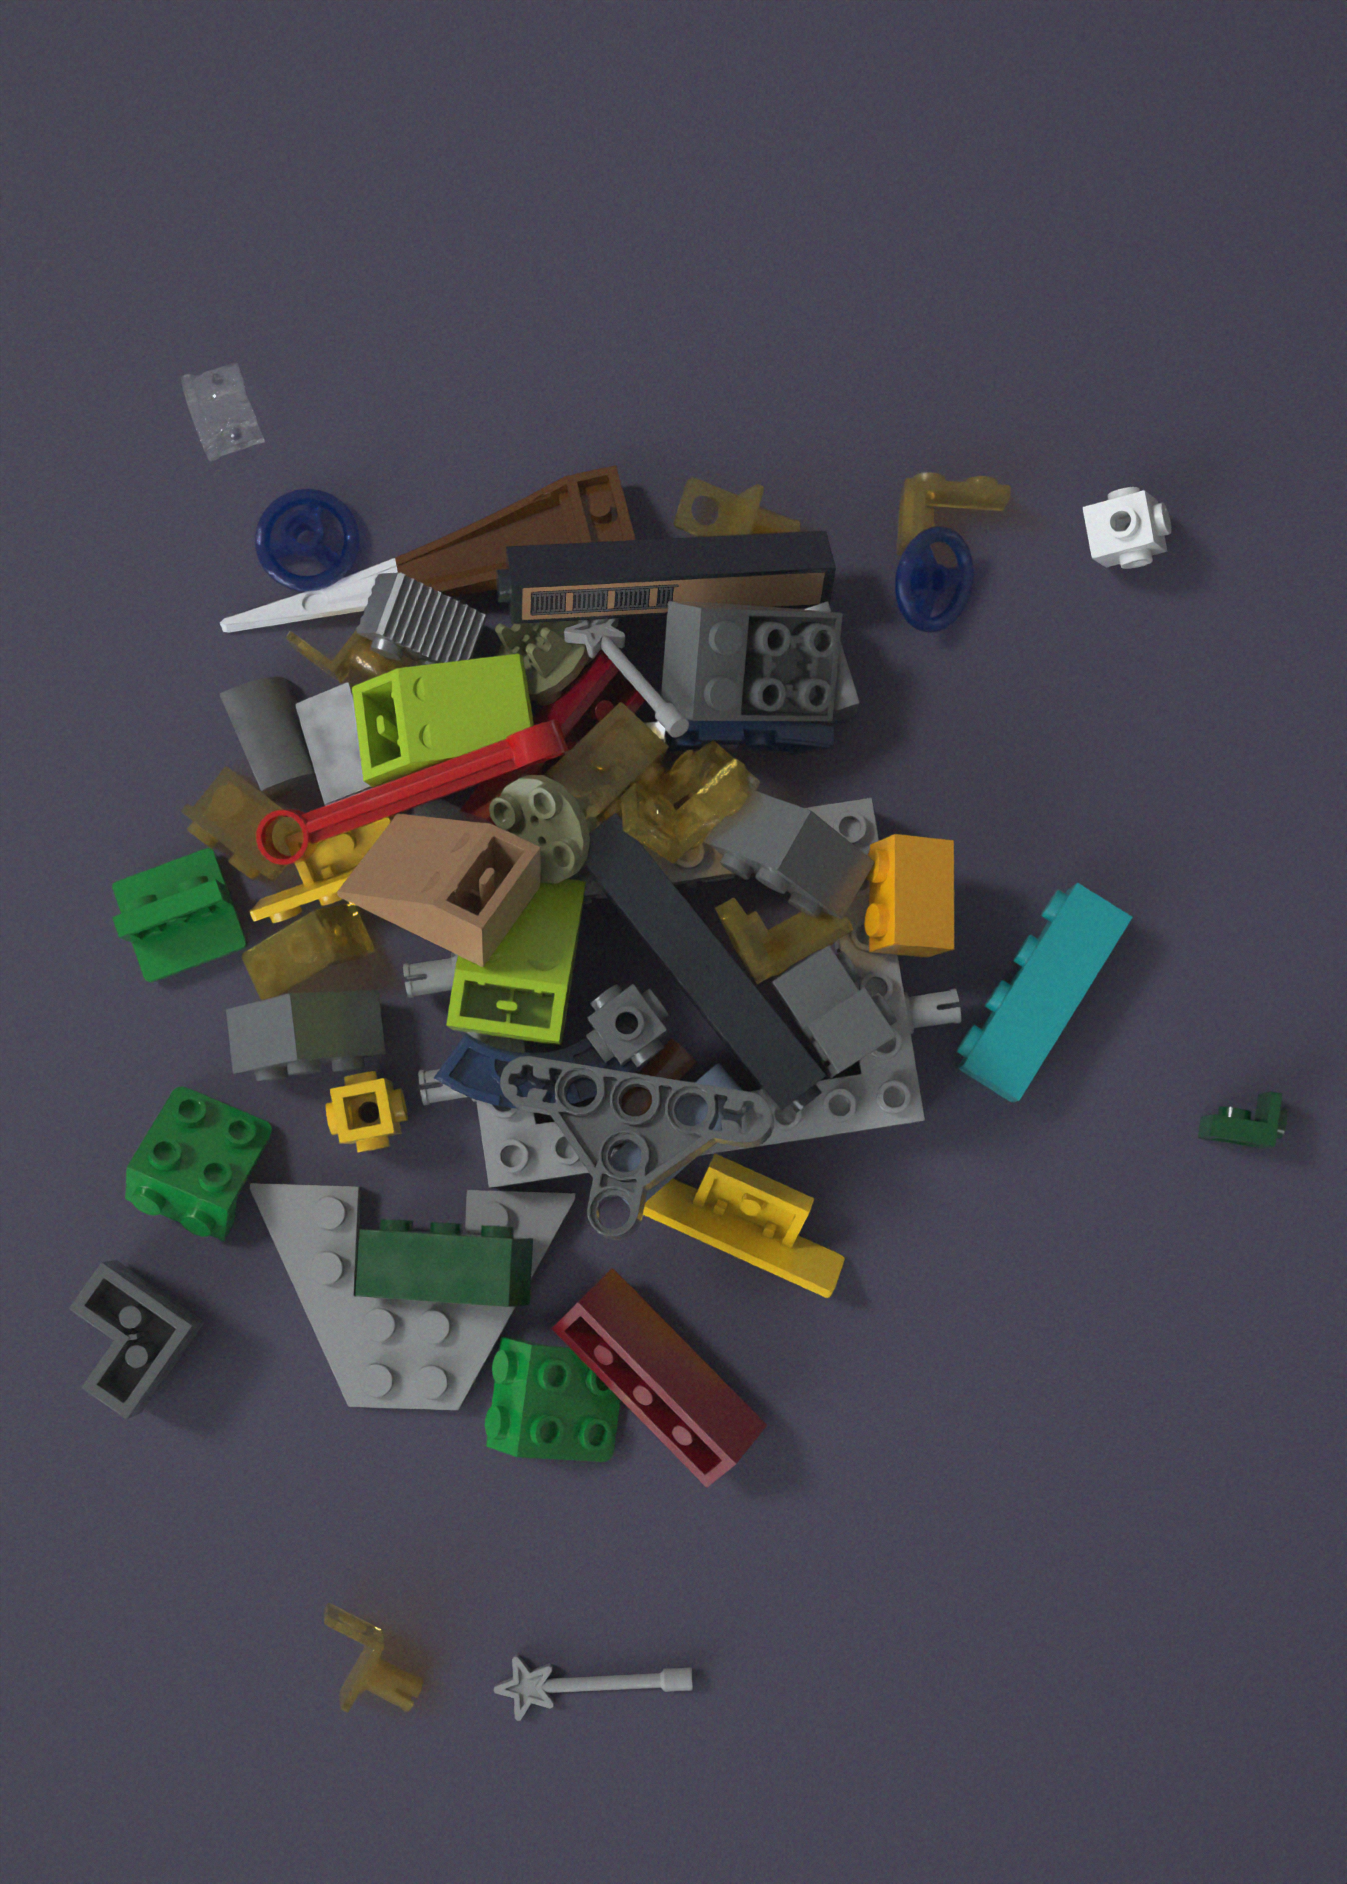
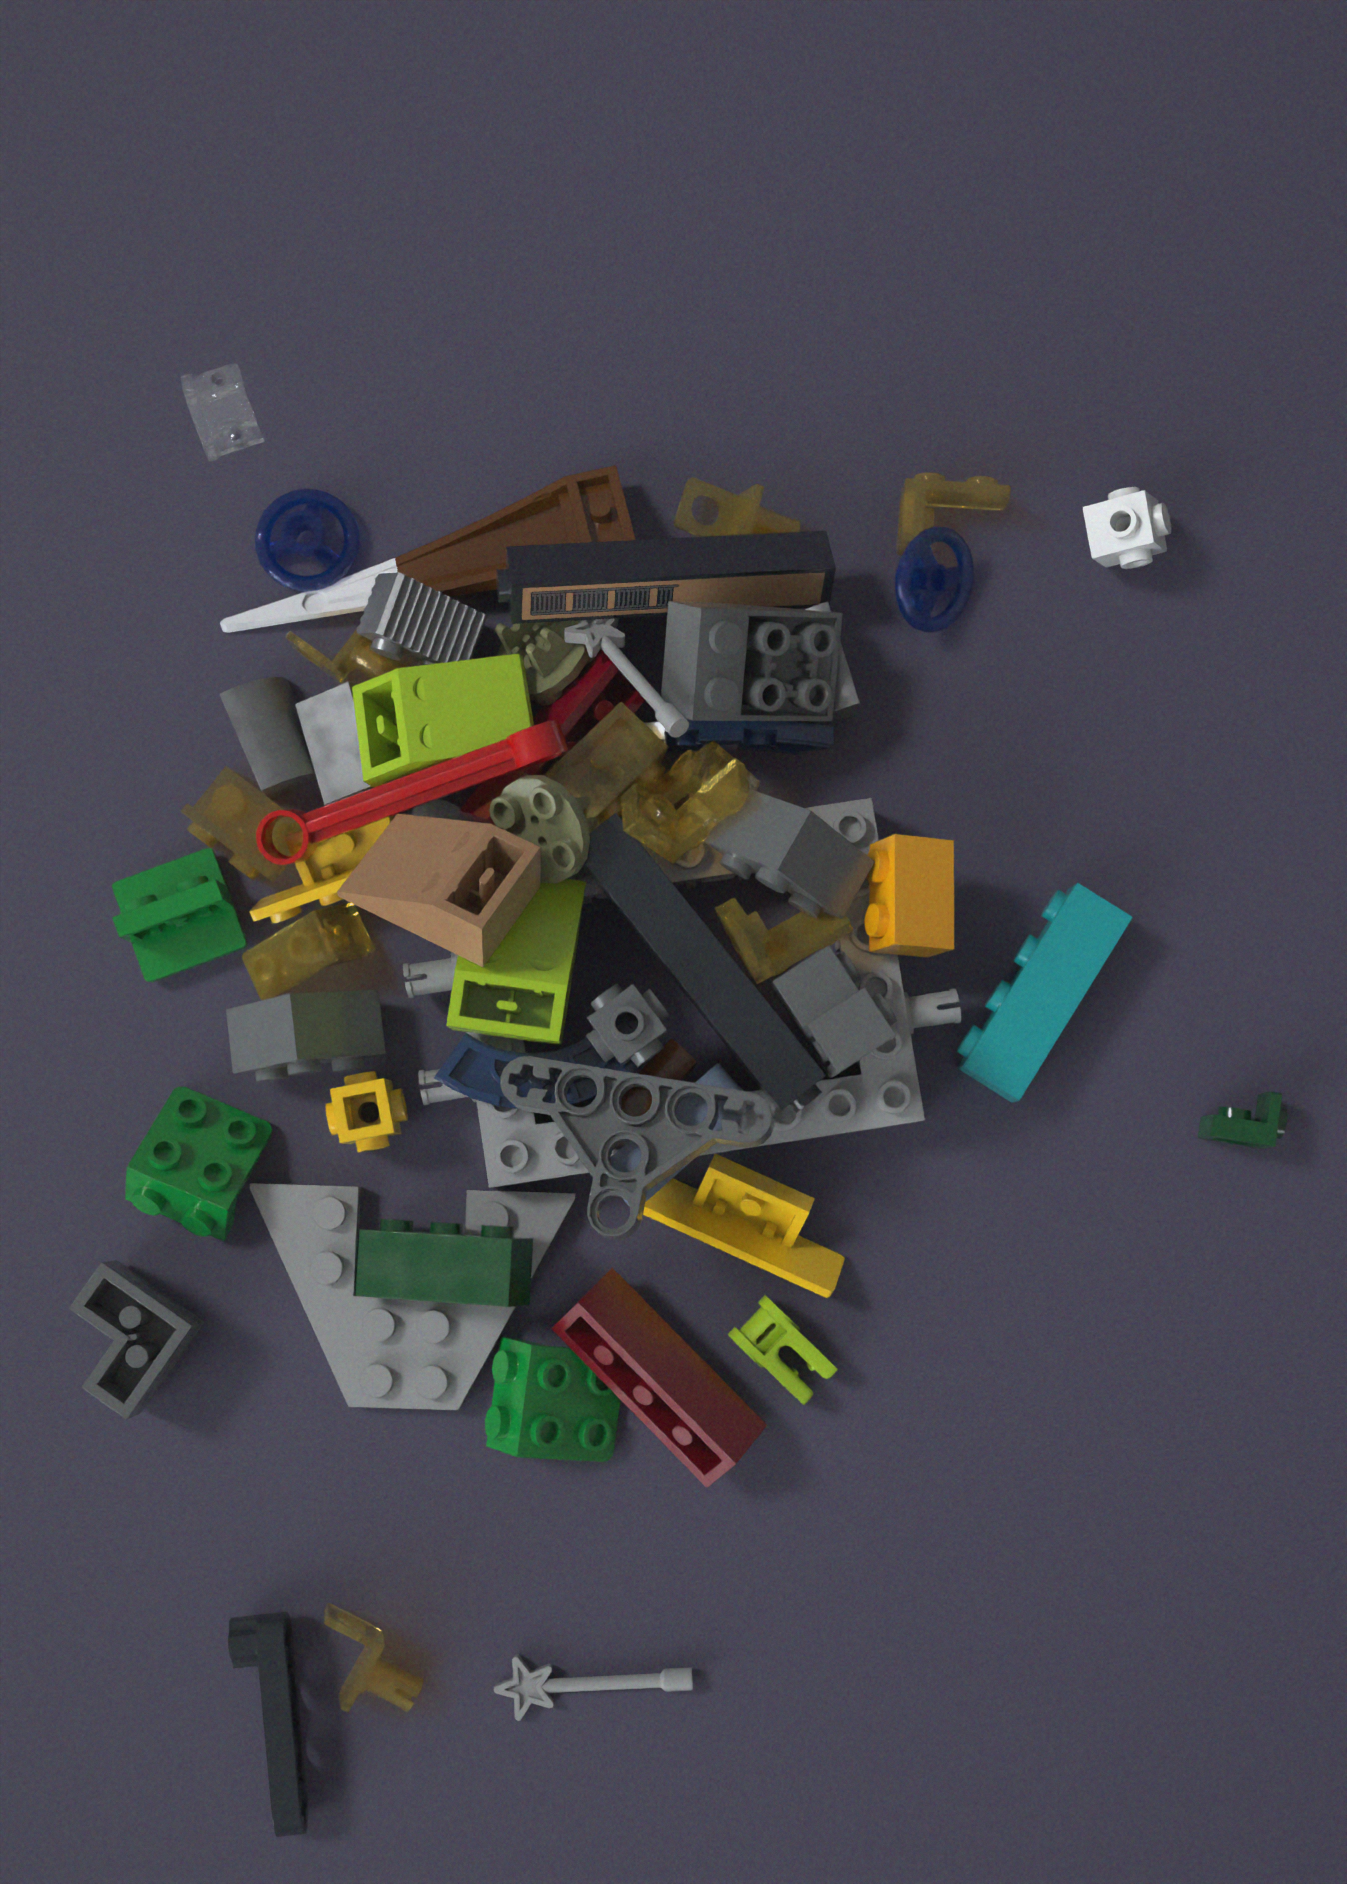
(268, 1643): none -> black beam
(766, 1334): none -> lime piece

